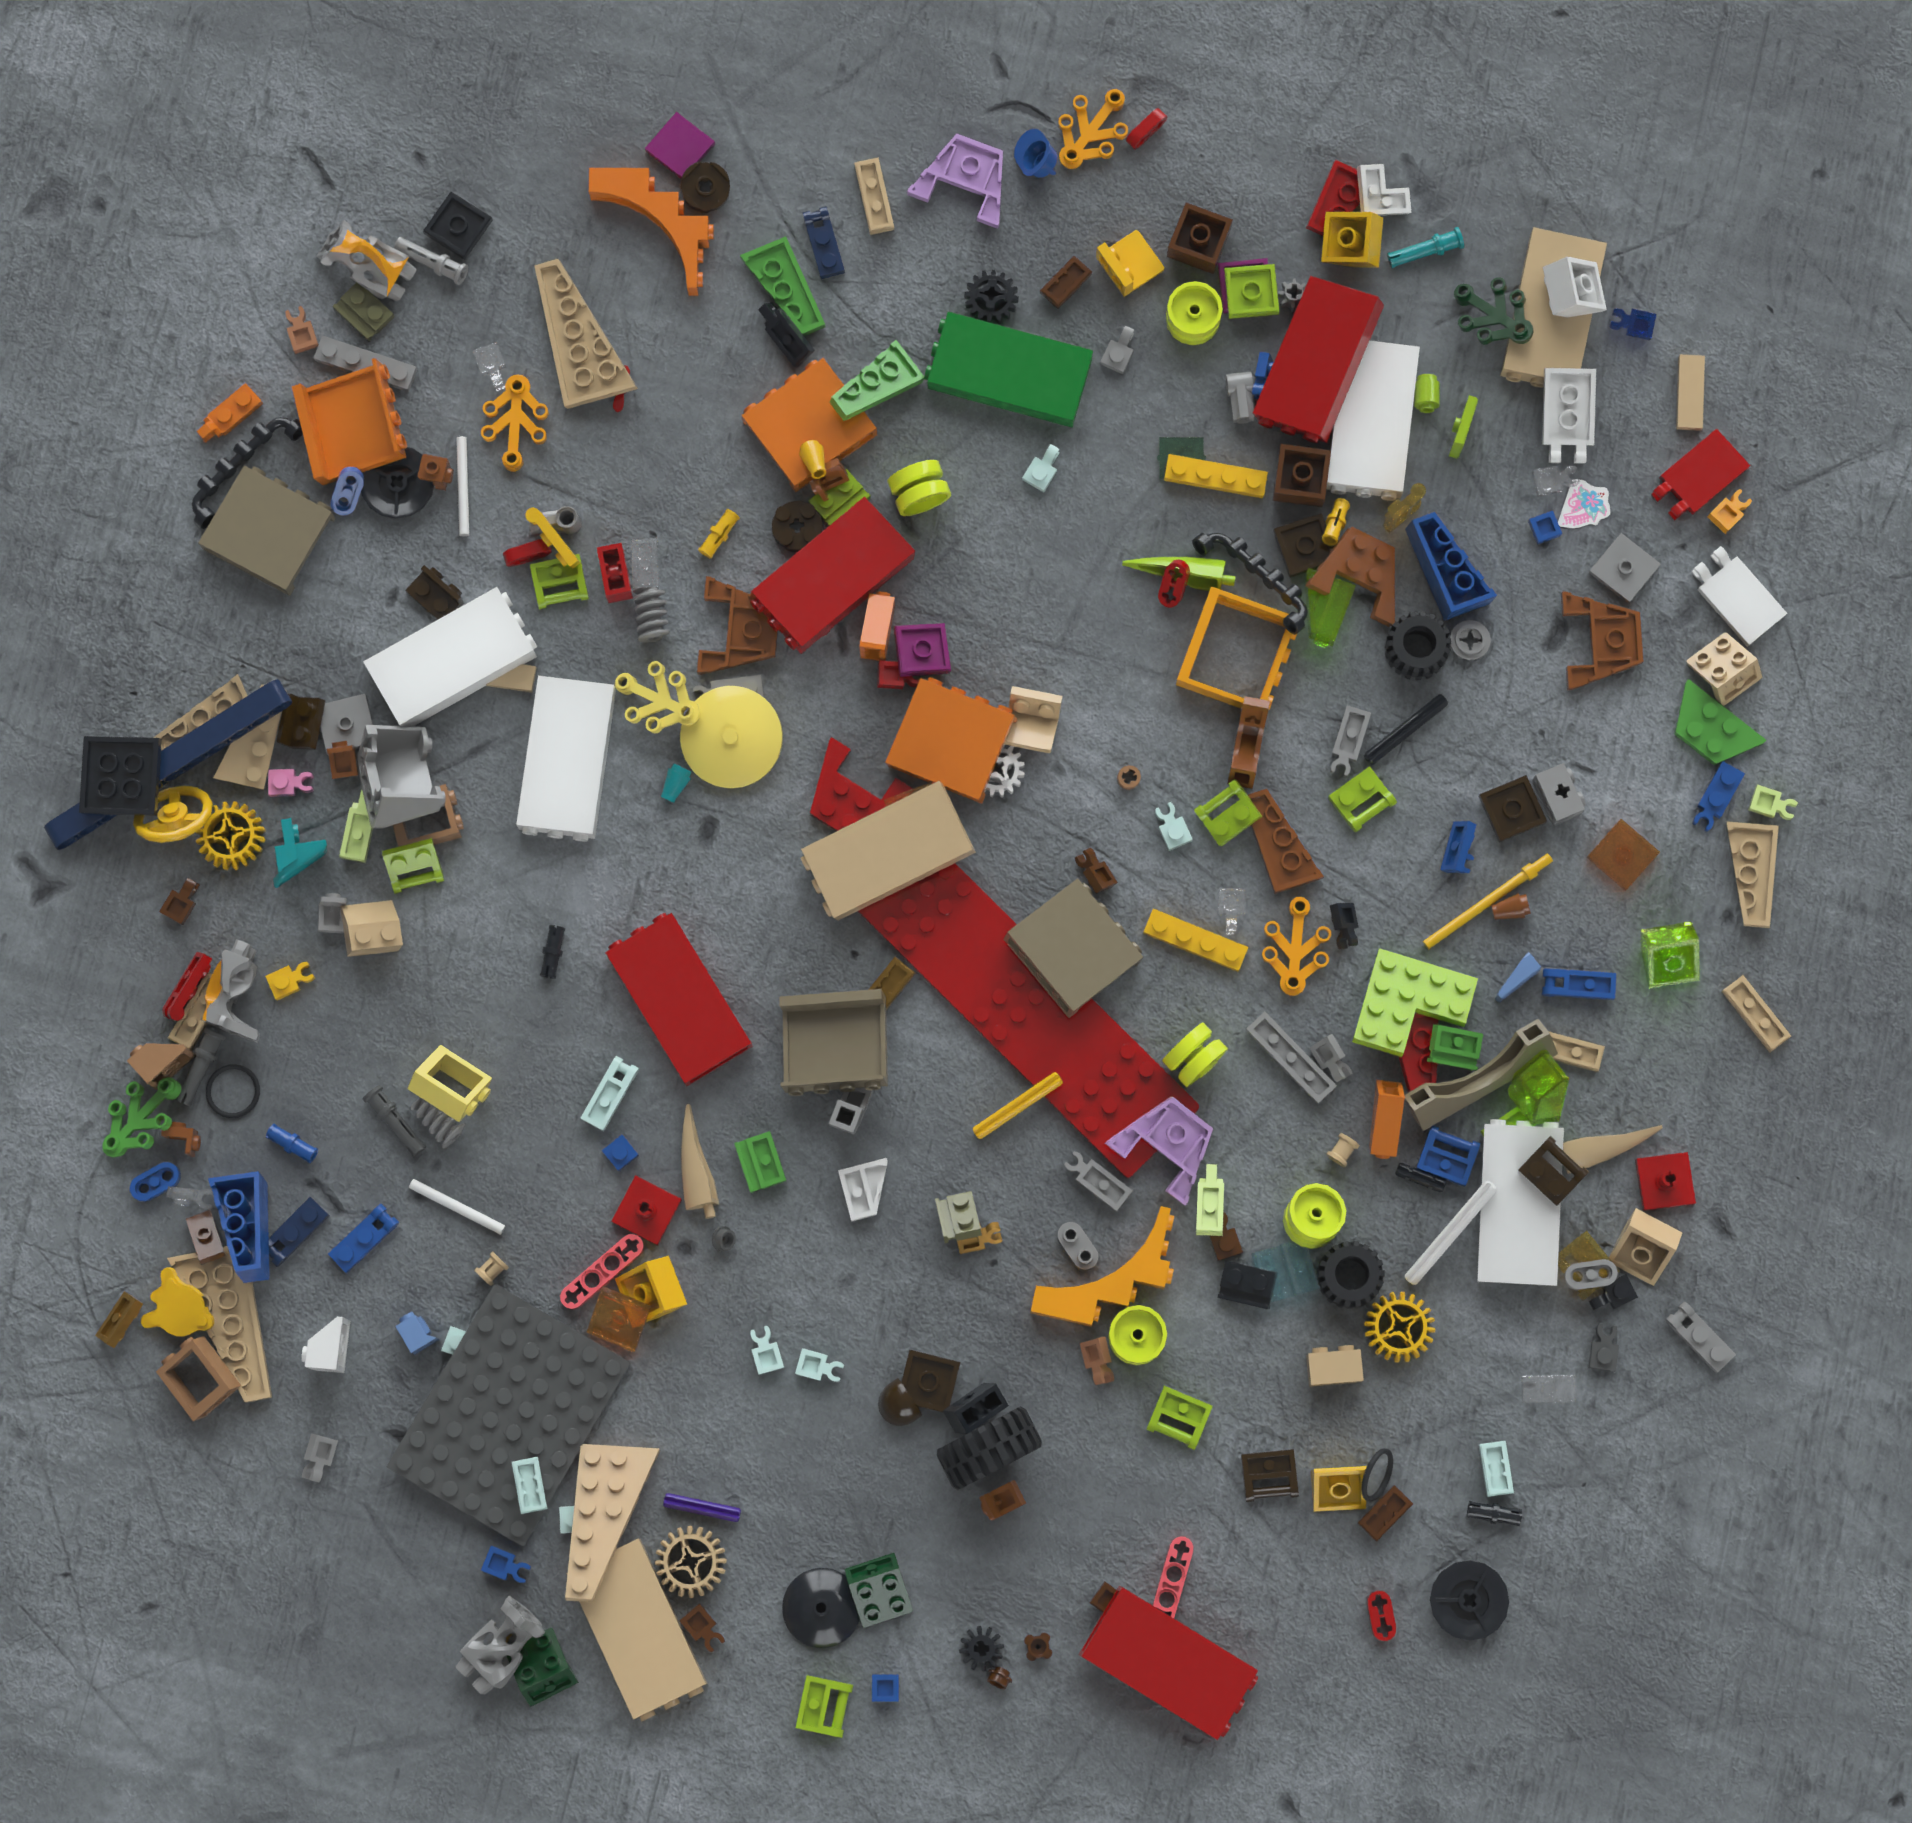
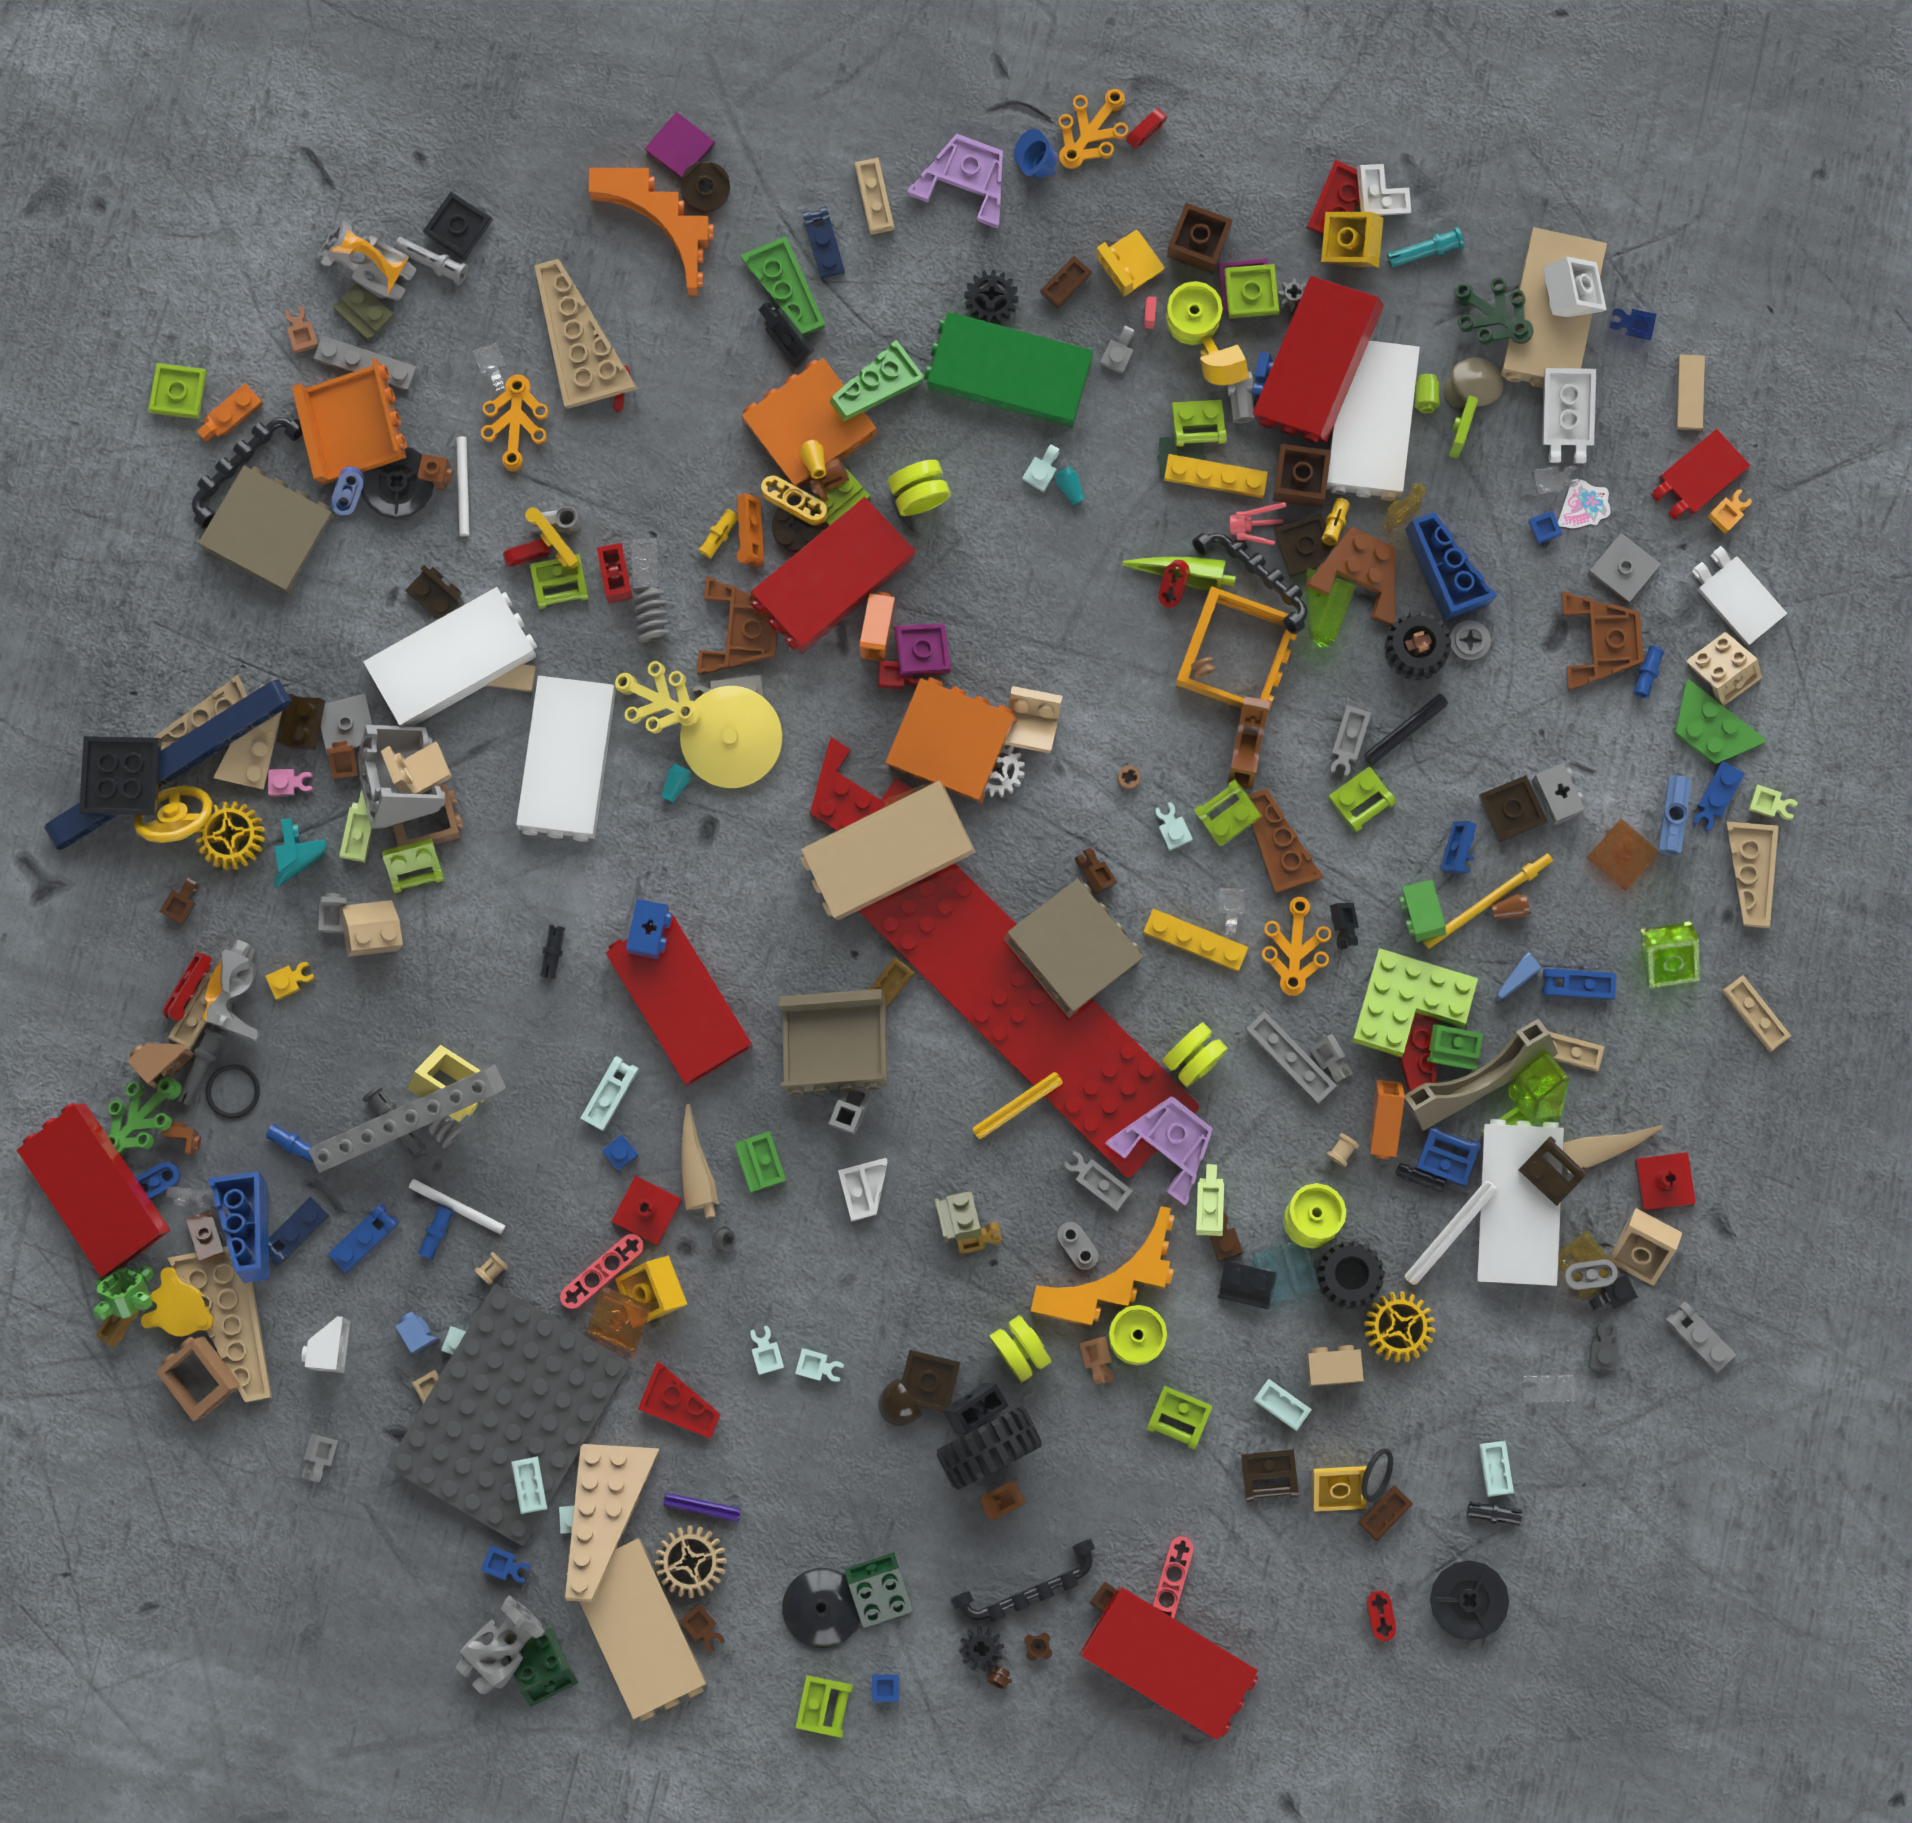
(92, 1189): none -> red brick
(118, 1303): none -> bright green piece
(177, 391): none -> lime plate
(407, 1118): none -> light grey brick
(419, 771): none -> tan bracket
(425, 1384): none -> tan tile
(435, 1232): none -> blue pin
(645, 914): none -> blue brick
(677, 1403): none -> red wing
(750, 530): none -> orange plate
(799, 510): none -> yellow beam
(1023, 1347): none -> neon yellow wheel
(1043, 1590): none -> black bar
(1070, 485): none -> teal cone
(1150, 309): none -> coral tile
(1198, 415): none -> lime plate
(1203, 667): none -> medium nougat bush
(1222, 366): none -> yellow brick
(1242, 524): none -> coral plant
(1282, 1405): none -> light aqua plate
(1418, 645): none -> nougat plate
(1423, 911): none -> bright green brick
(1473, 378): none -> dark tan piece
(1648, 671): none -> blue pin
(1673, 830): none -> medium blue piece

